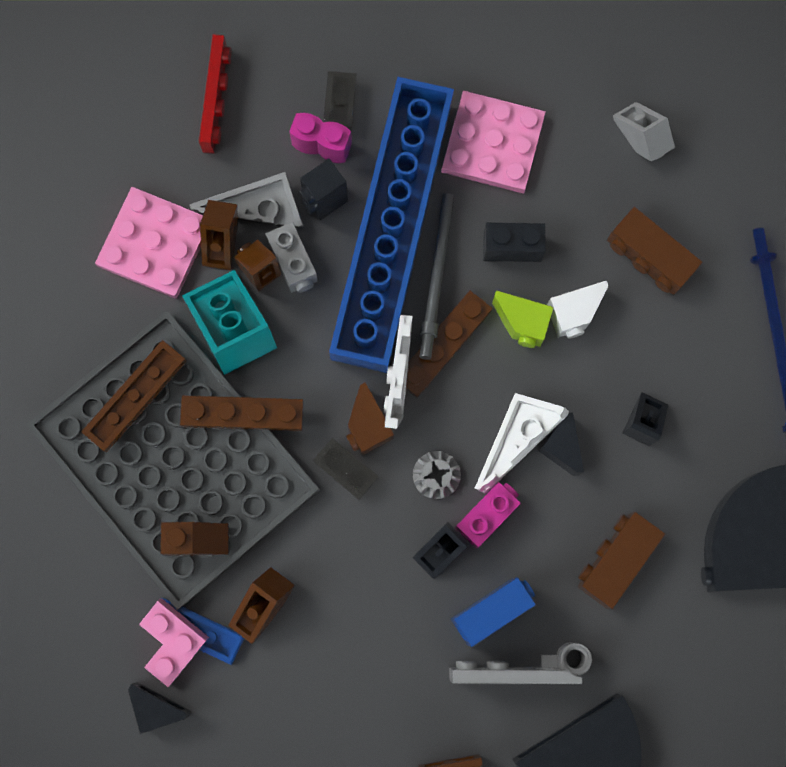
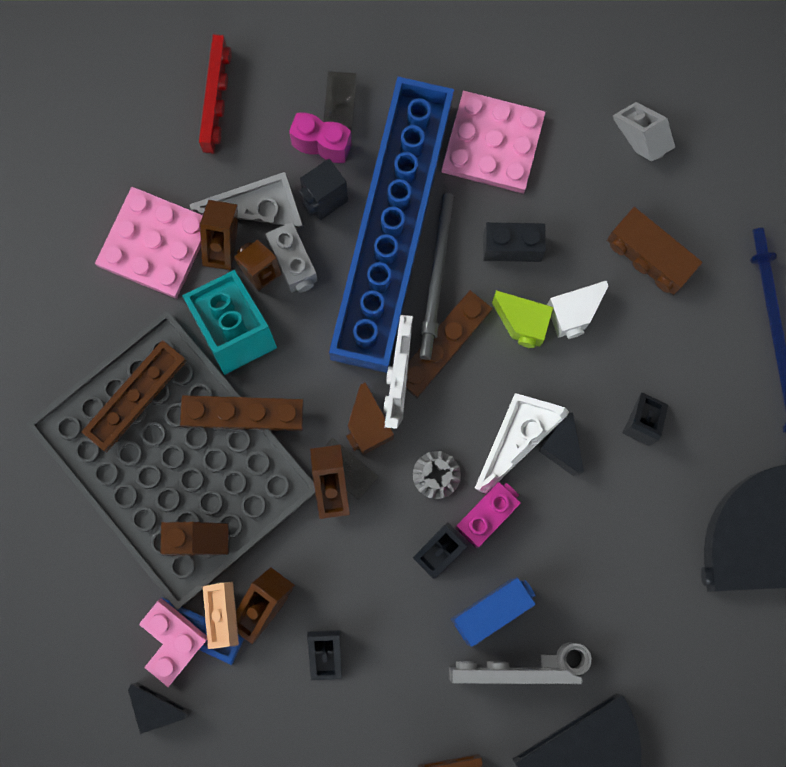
(220, 615): none -> light nougat plate
(325, 654): none -> black slope
(329, 481): none -> reddish brown slope
(619, 559): reddish brown brick -> none

